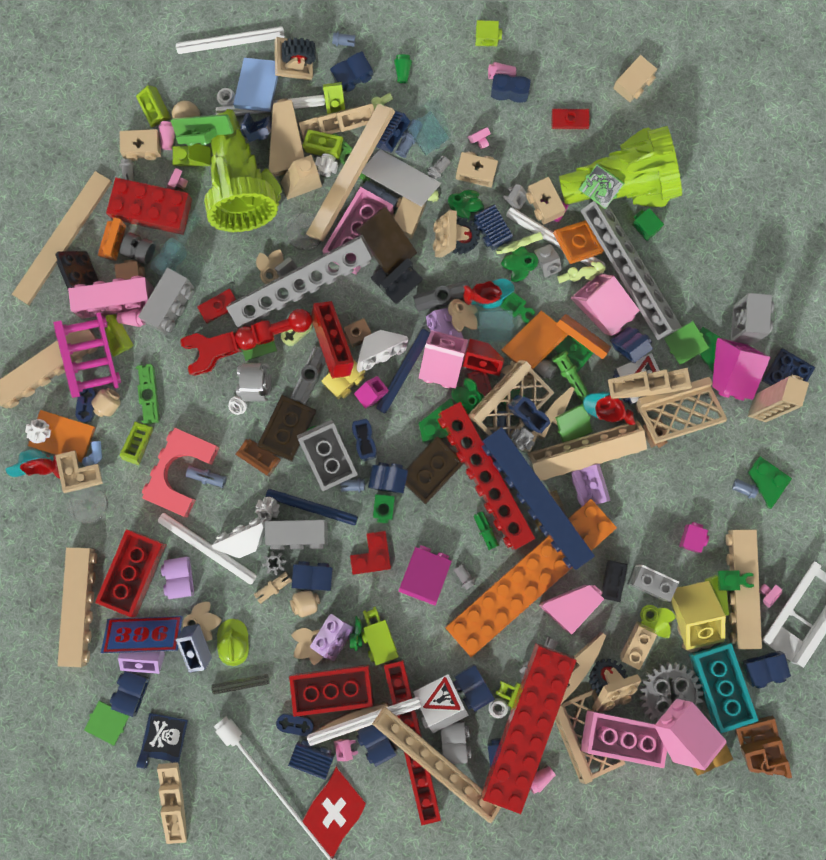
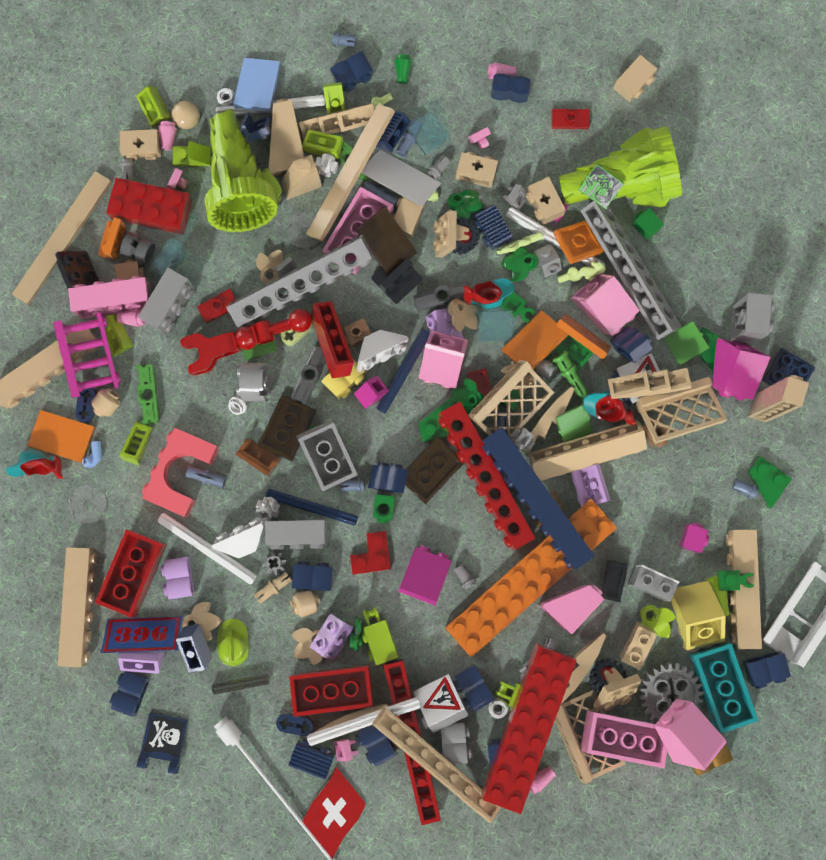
(38, 431): white gear -> none
(76, 478): tan plate -> none
(106, 723): bright green piece -> none
(172, 803): tan slope -> none
(201, 128): bright green bracket -> none
(230, 40): white axle -> none
(294, 58): plate -> none
(365, 445): dark blue brick -> none
(483, 357): red slope -> none
(486, 530): green axle -> none
(487, 33): lime brick -> none
(527, 411): dark blue brick -> none
(763, 748): dark orange slope -> none
(770, 595): bright pink tile -> none

